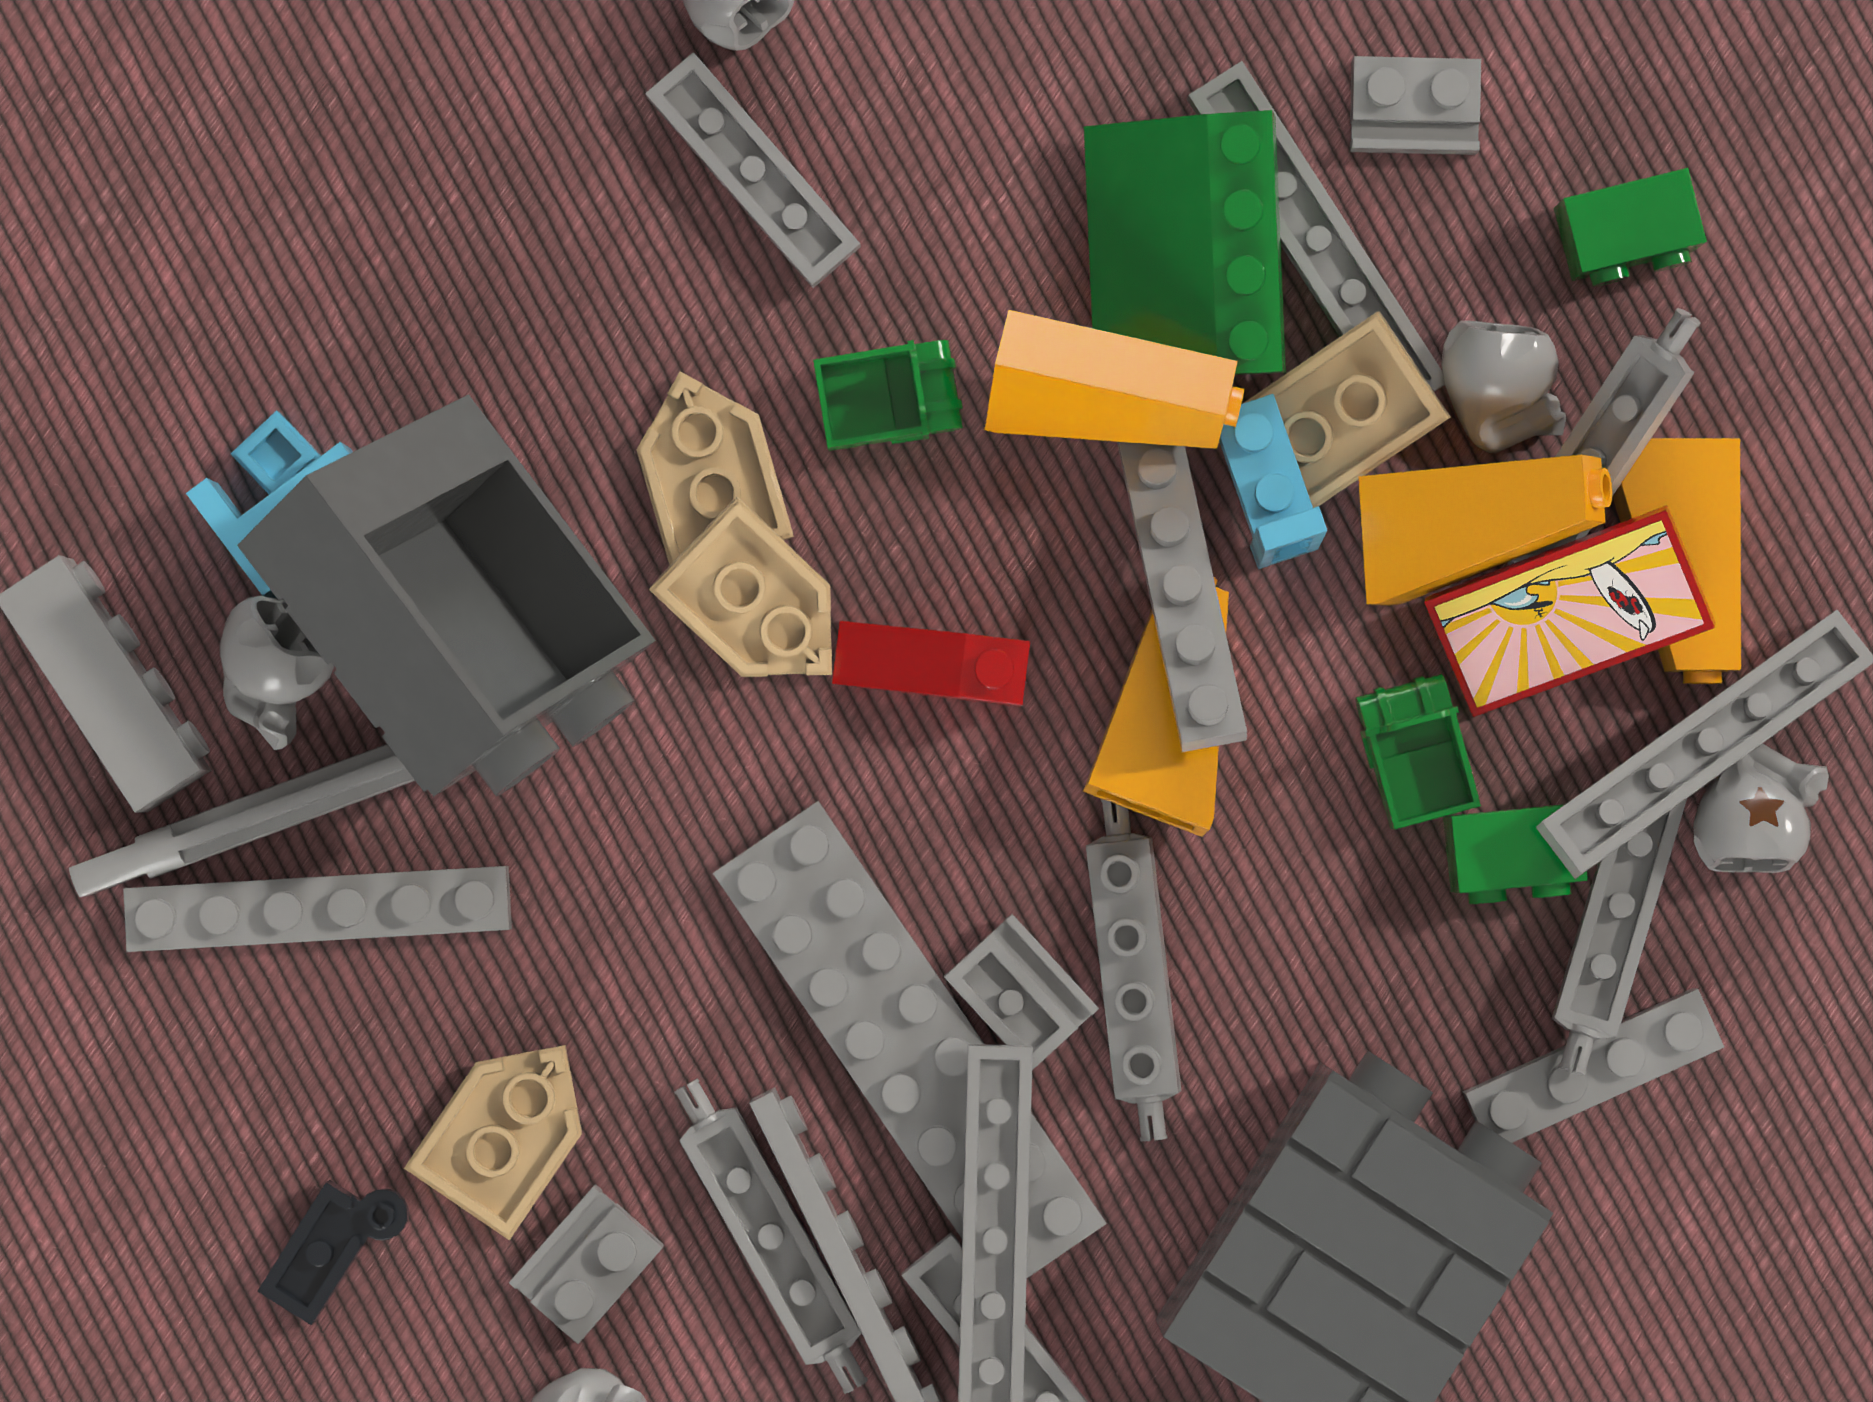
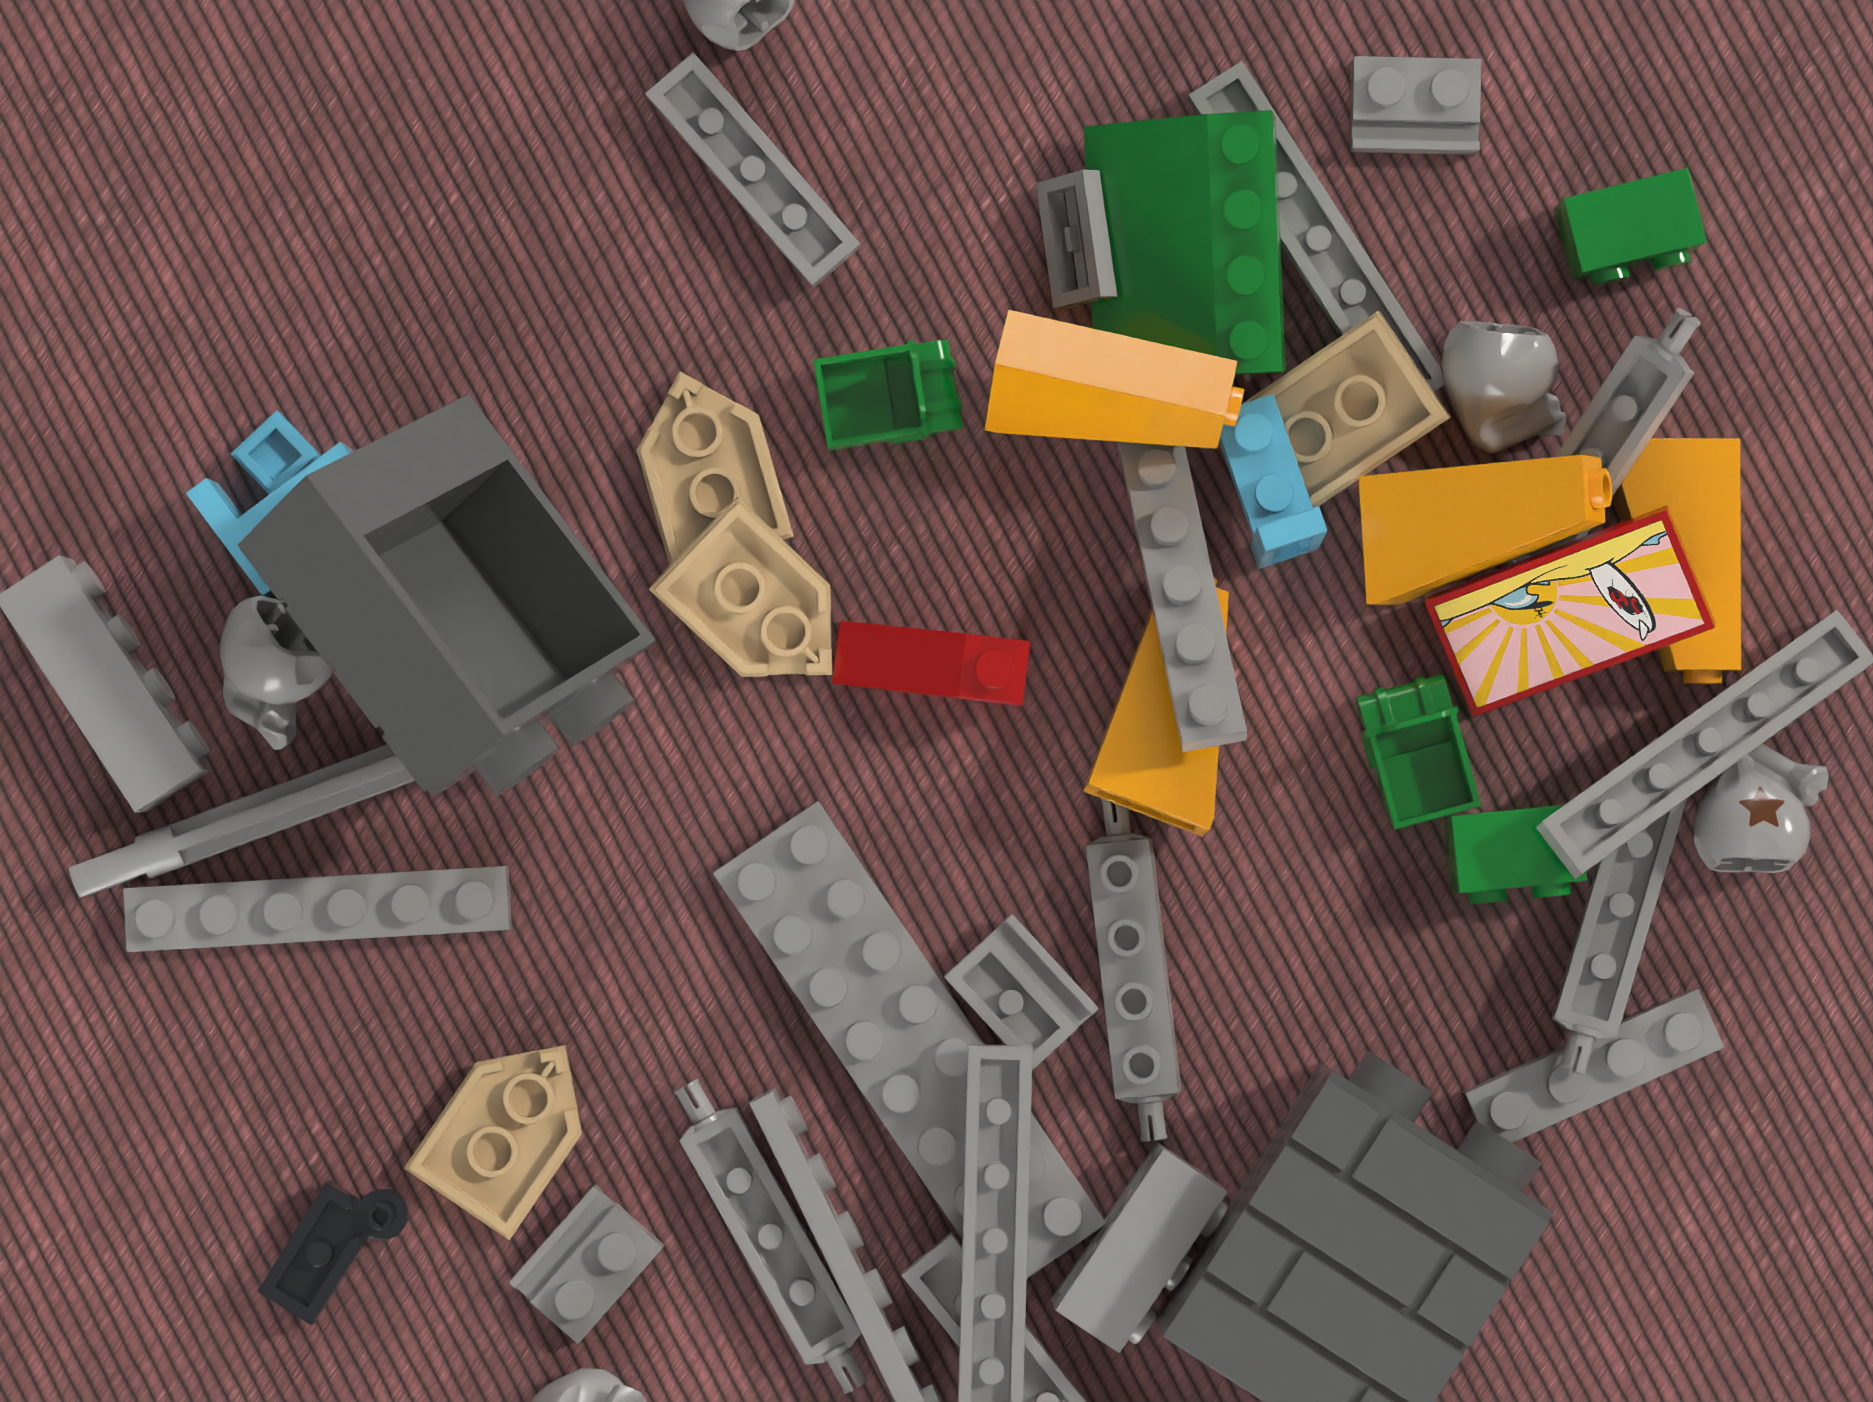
(1085, 238): none -> light grey tile
(1140, 1248): none -> light grey brick

